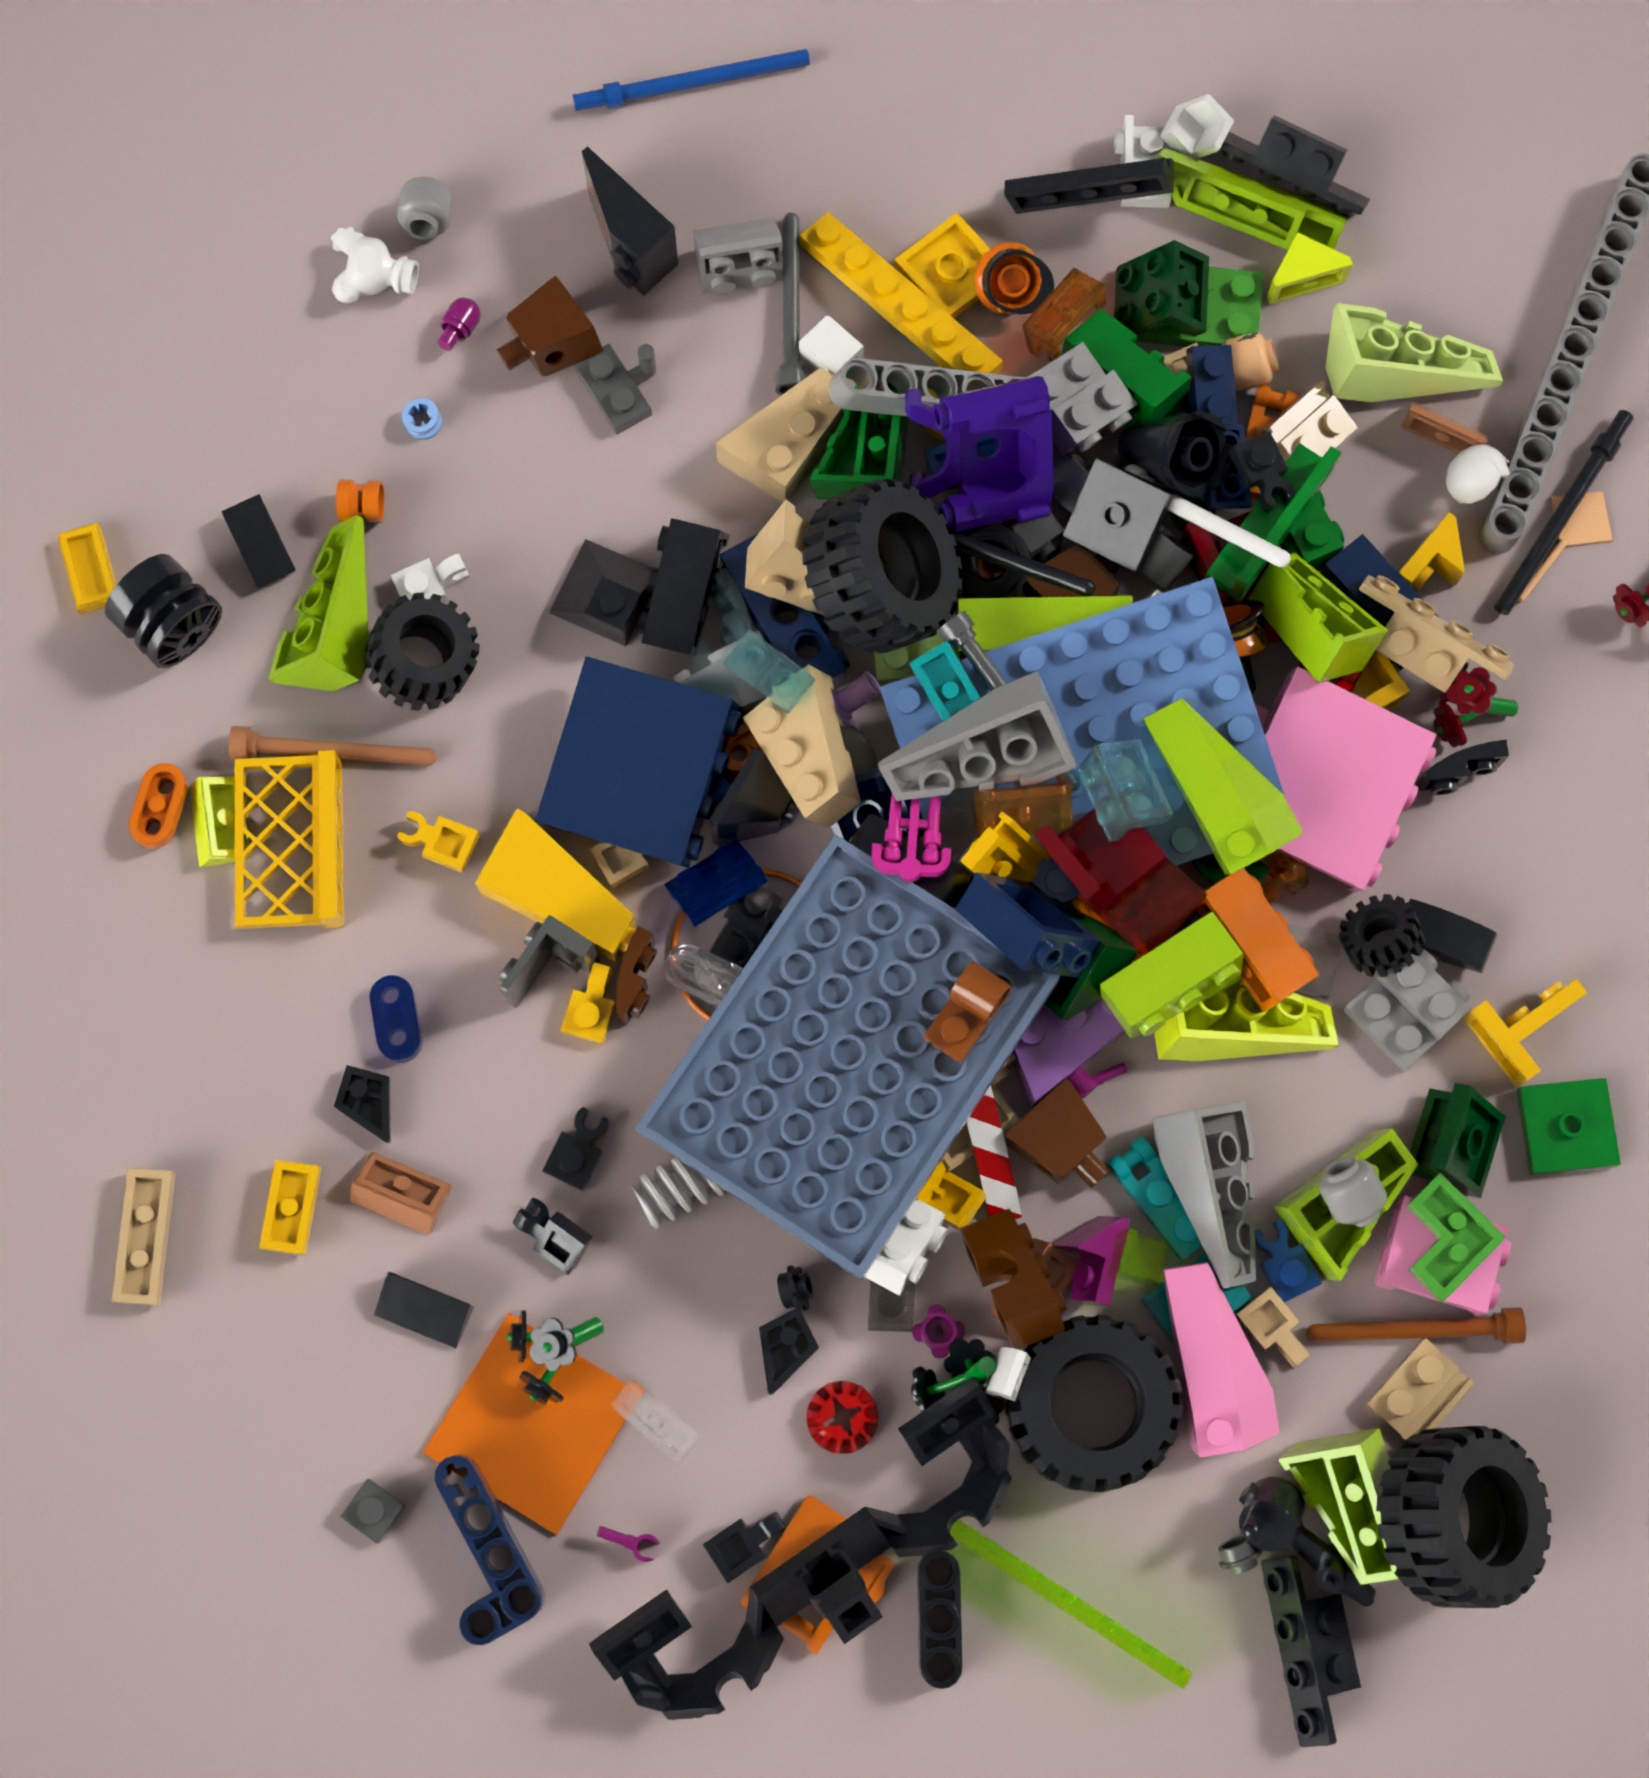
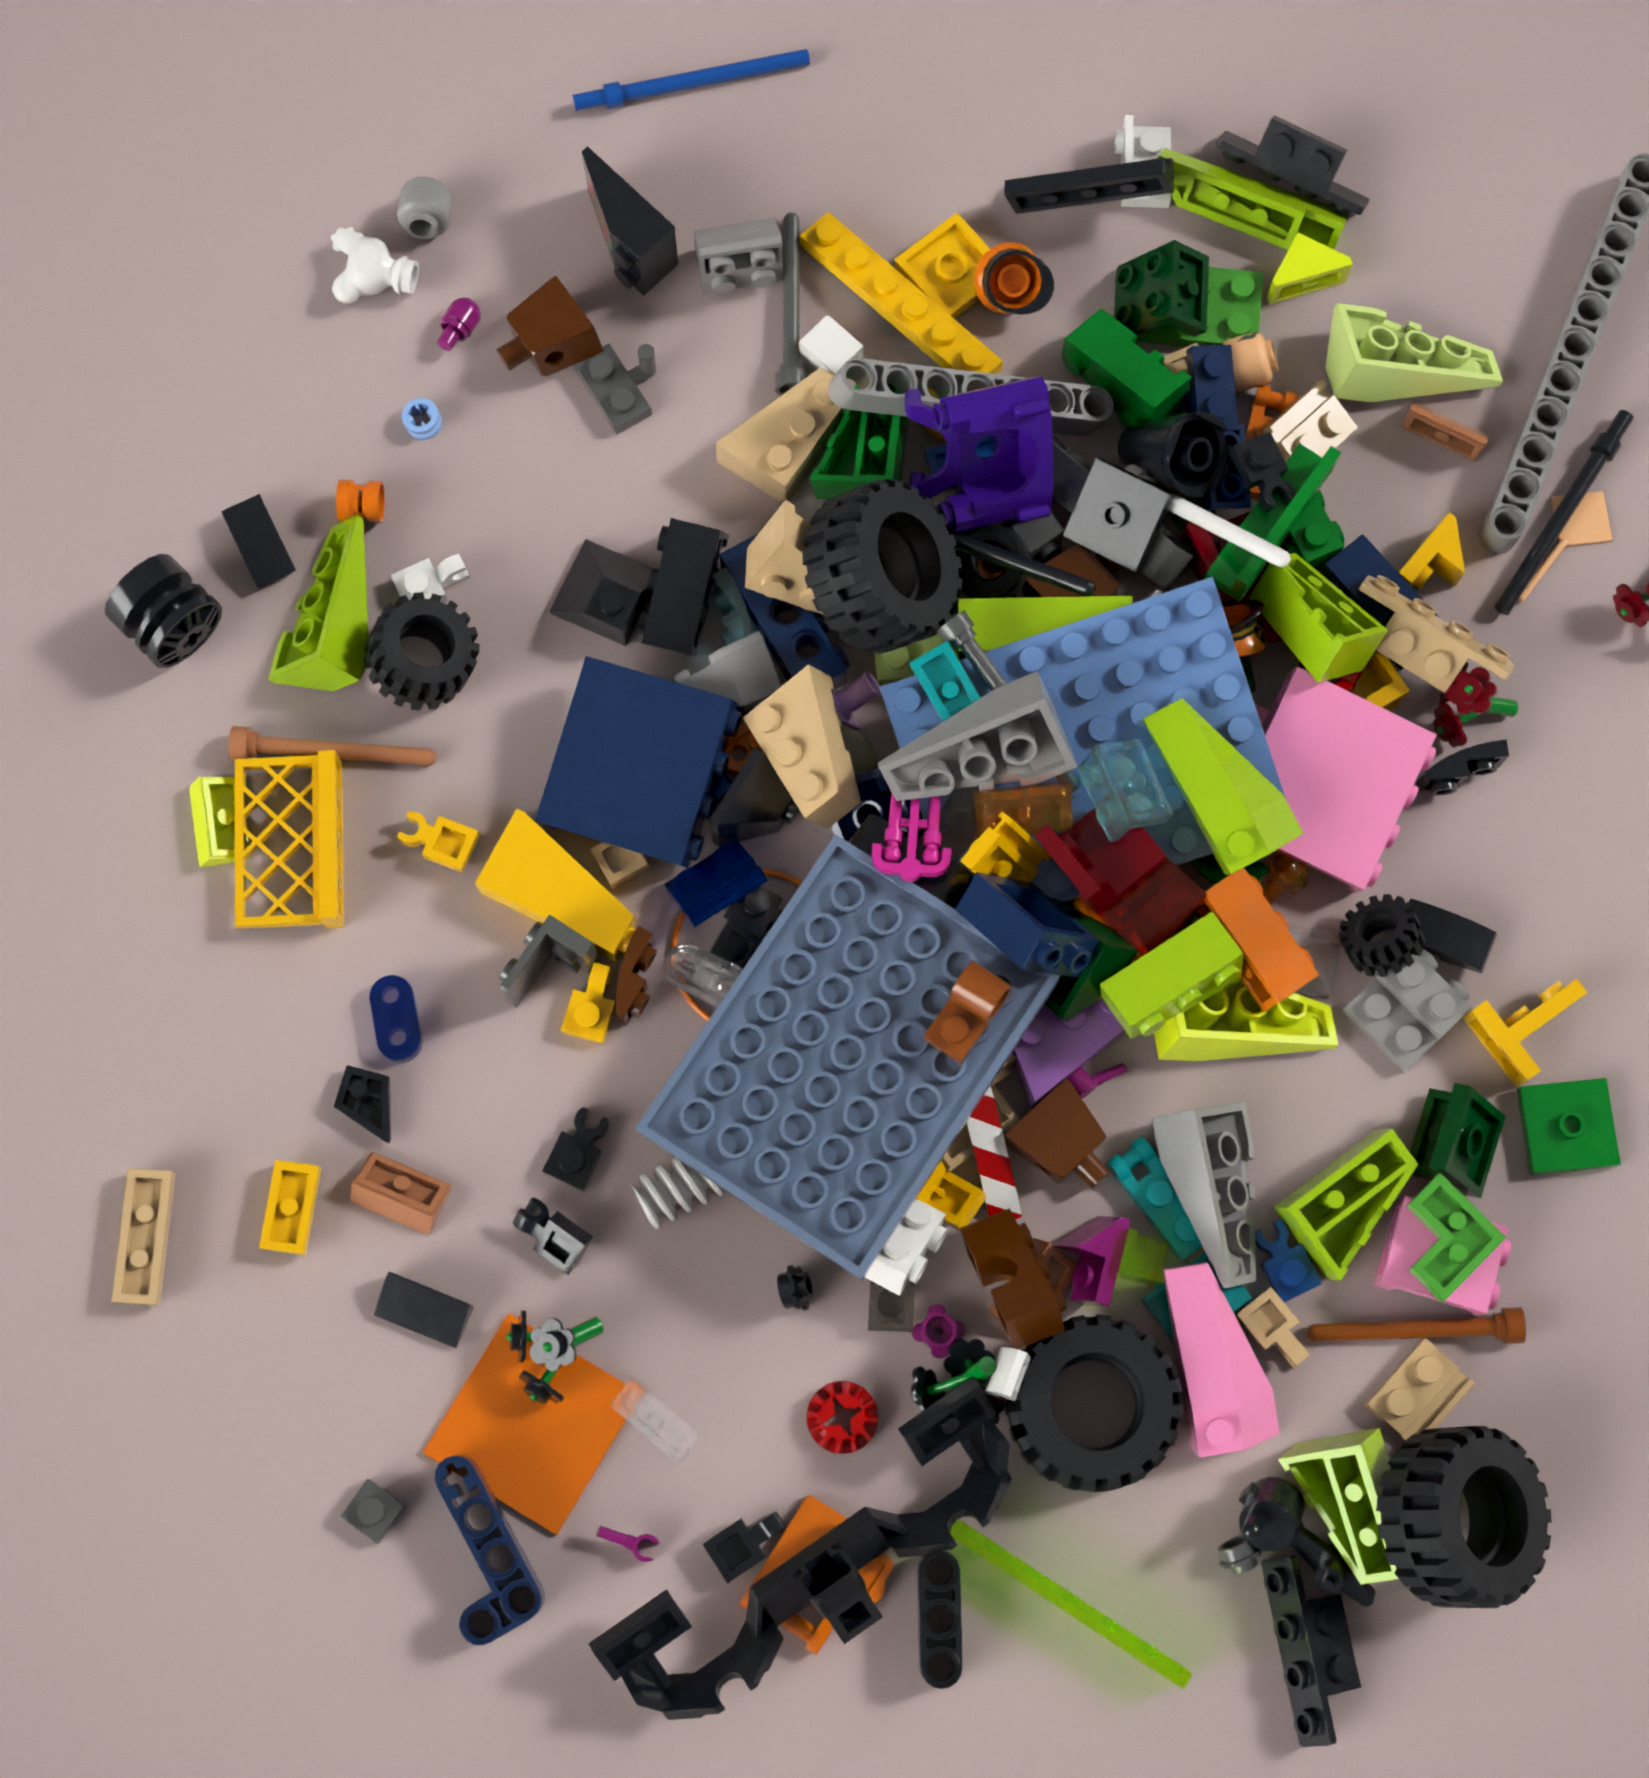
(87, 566): yellow tile -> none
(157, 807): orange plate -> none
(768, 671): clear light blue slope -> none
(785, 1347): black piece -> none
(1062, 312): clear orange hinge -> none
(1083, 400): light grey plate -> none
(1197, 127): white panel -> none
(1352, 1191): light grey head -> none
(1475, 473): white hair -> none

